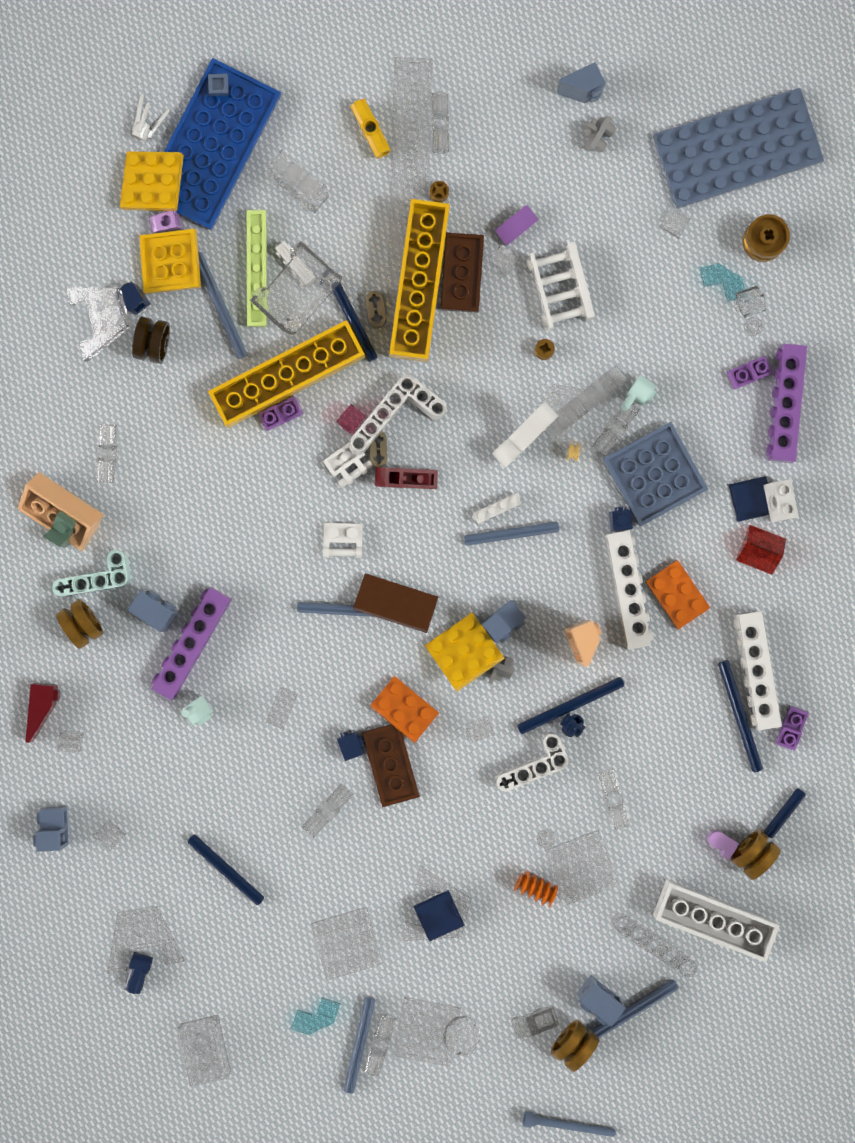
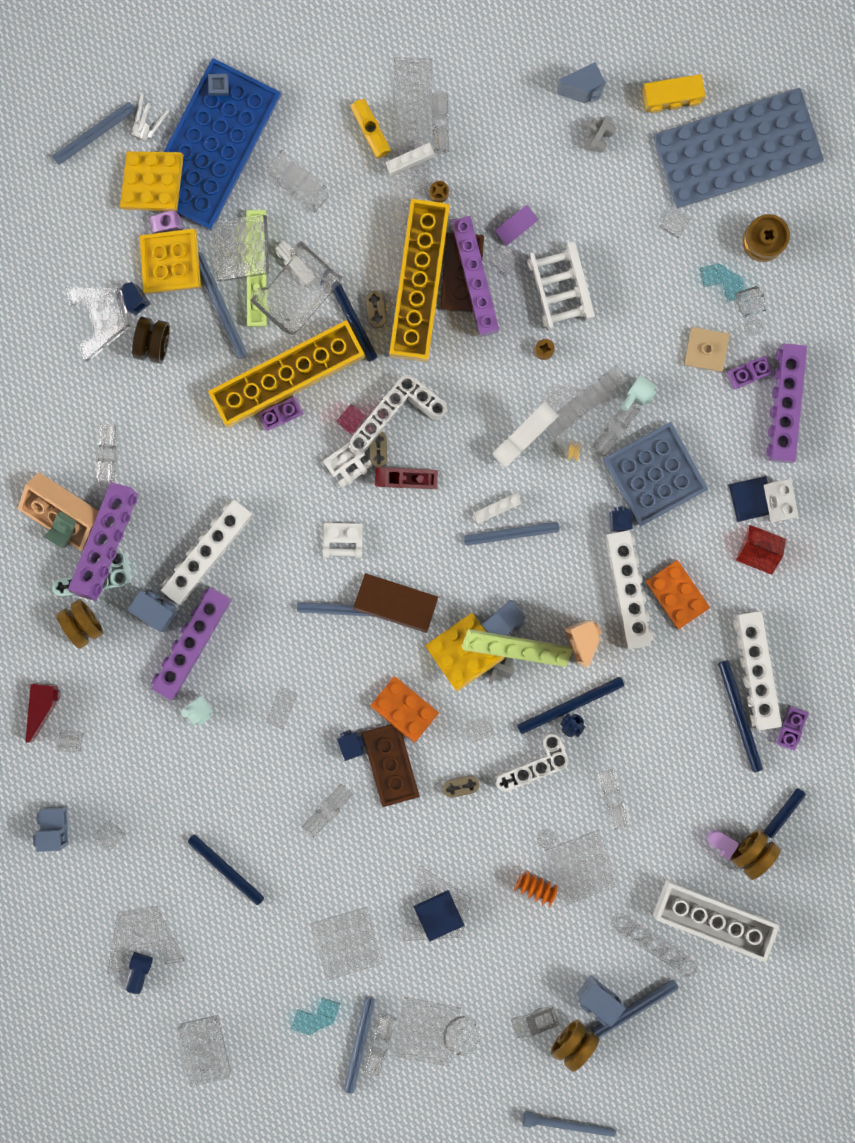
(93, 133): none -> sand blue axle
(95, 546): none -> medium lavender brick
(170, 585): none -> white brick
(241, 248): none -> clear plate
(410, 159): none -> white piece
(460, 781): none -> dark tan beam
(475, 276): none -> medium lavender brick
(516, 648): none -> yellowish green plate
(673, 93): none -> yellow brick
(706, 349): none -> tan plate

